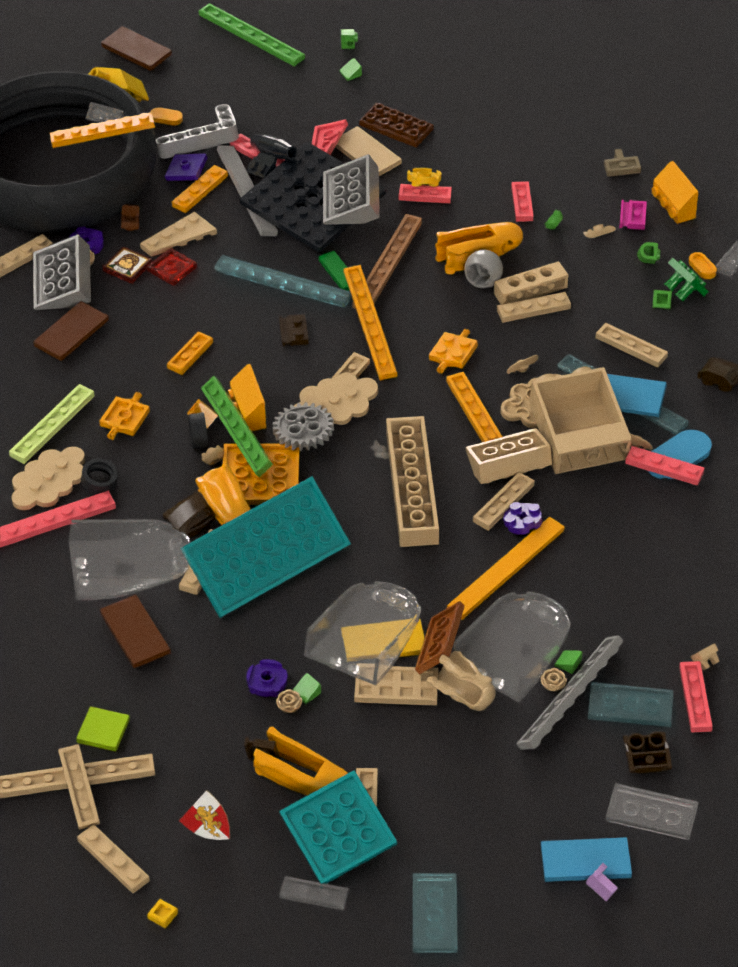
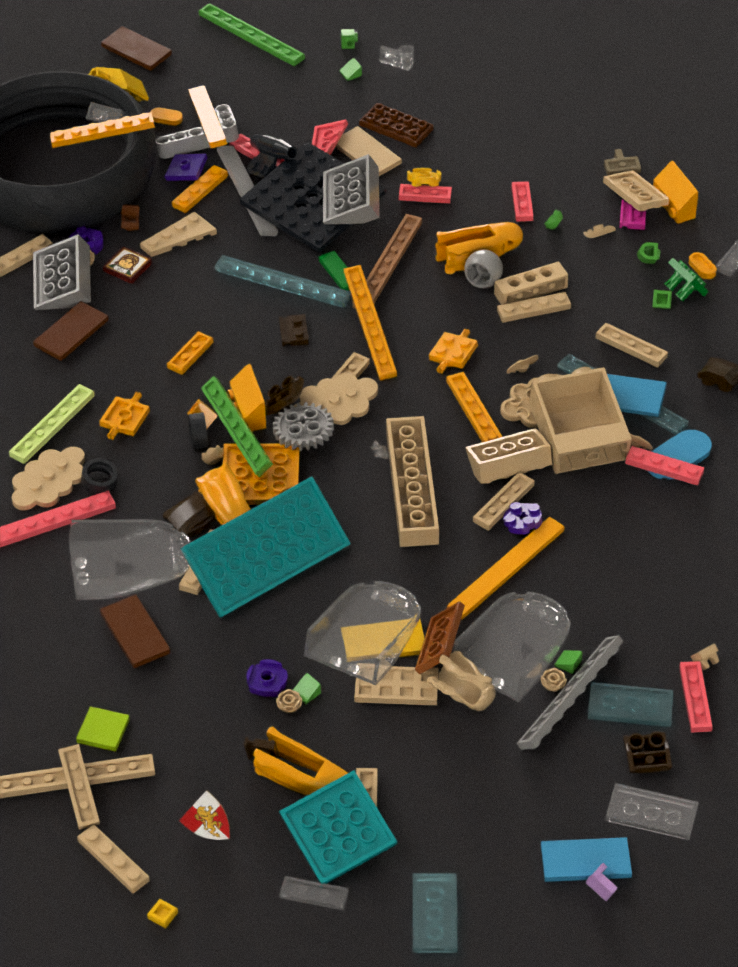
(172, 266): clear red tile -> none
(207, 117): none -> tile
(284, 396): none -> dark brown slope
(400, 58): none -> clear plate
(636, 190): none -> tan plate

